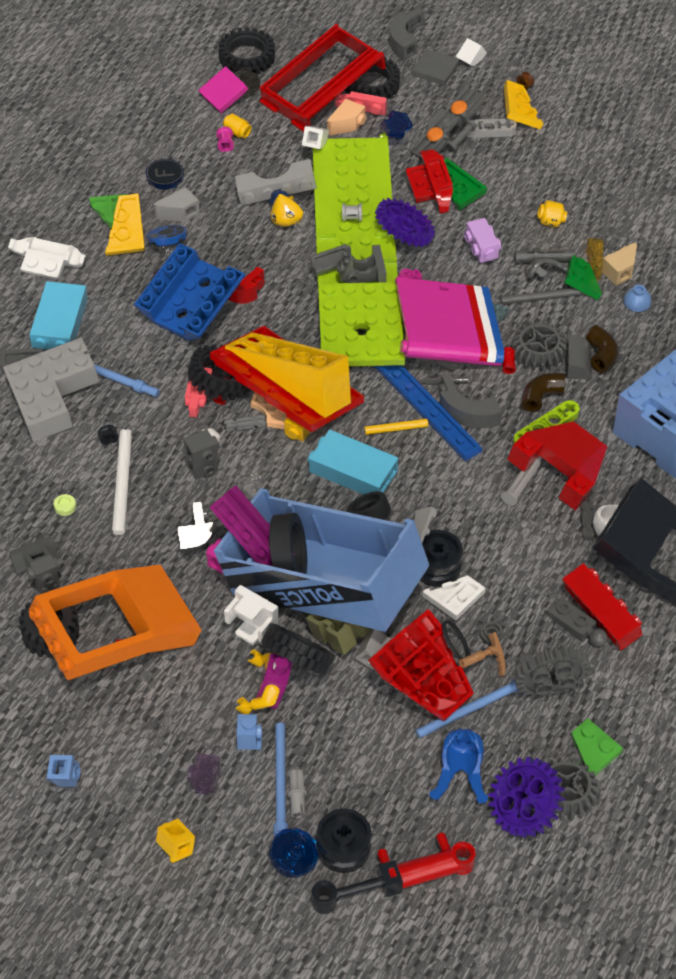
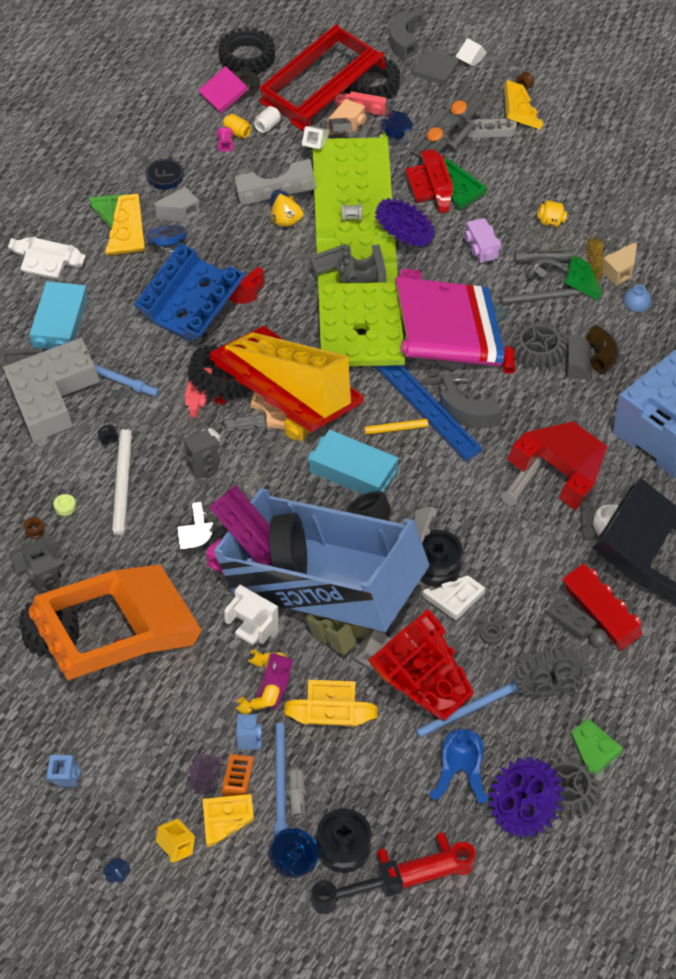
(29, 532): none -> reddish brown bush
(116, 870): none -> dark blue piece
(226, 816): none -> yellow wing
(230, 790): none -> orange slope
(267, 119): none -> white brick
(297, 649): black tyre -> none
(331, 705): none -> yellow plate
(340, 125): none -> dark grey plate
(445, 633): black piece -> none
(495, 649): medium nougat piece -> none
(539, 387): dark brown cylinder -> none
(557, 413): lime beam -> none

